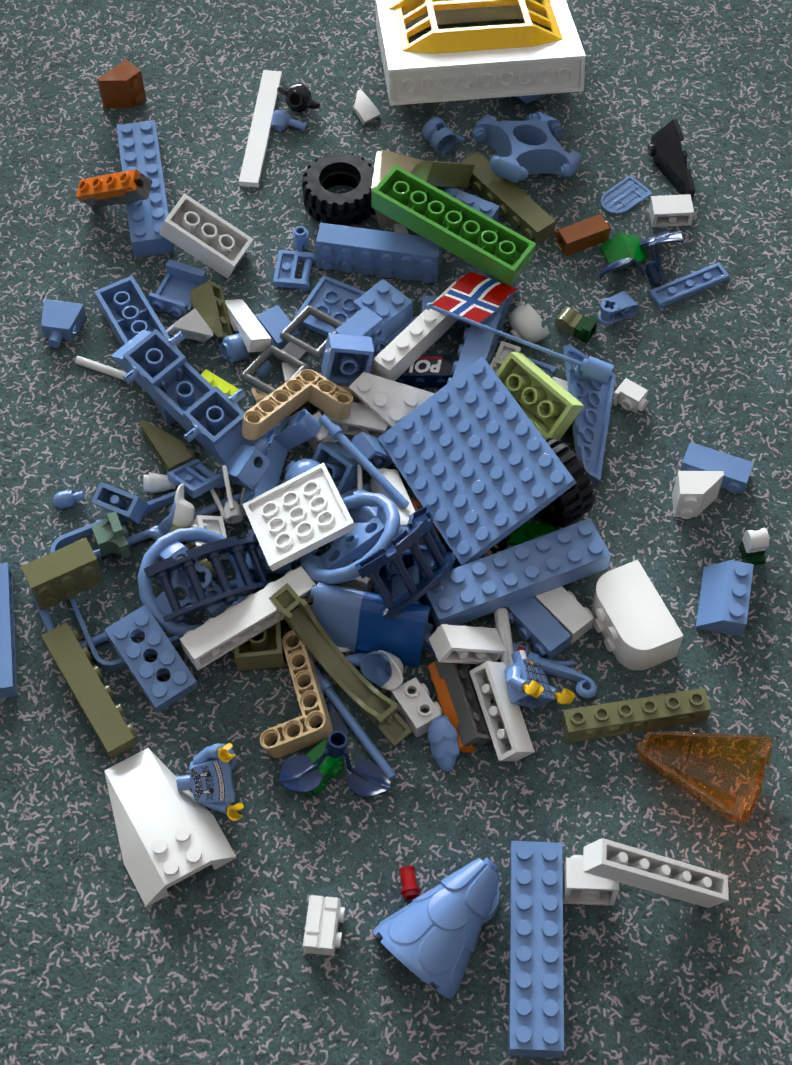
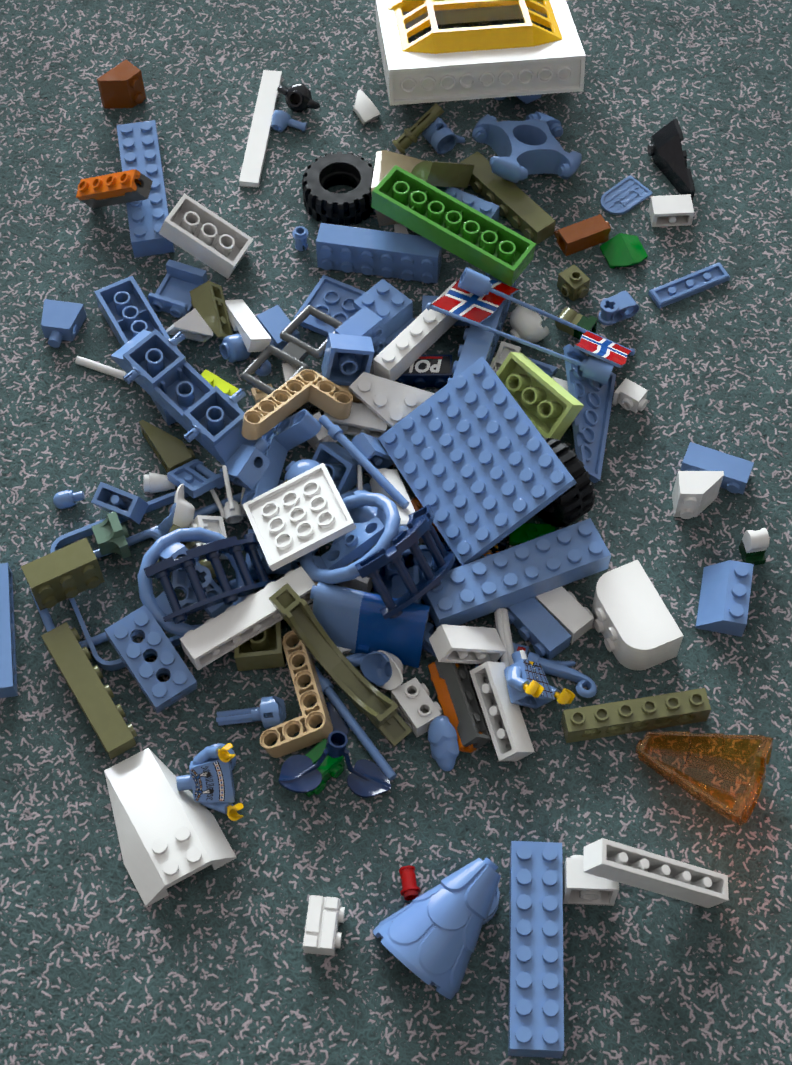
(271, 713): none -> medium blue piece
(287, 268): medium blue plate -> none
(411, 134): none -> olive pin
(573, 283): none -> olive brick
(589, 342): none -> medium blue flag
(653, 269): dark blue plant -> none

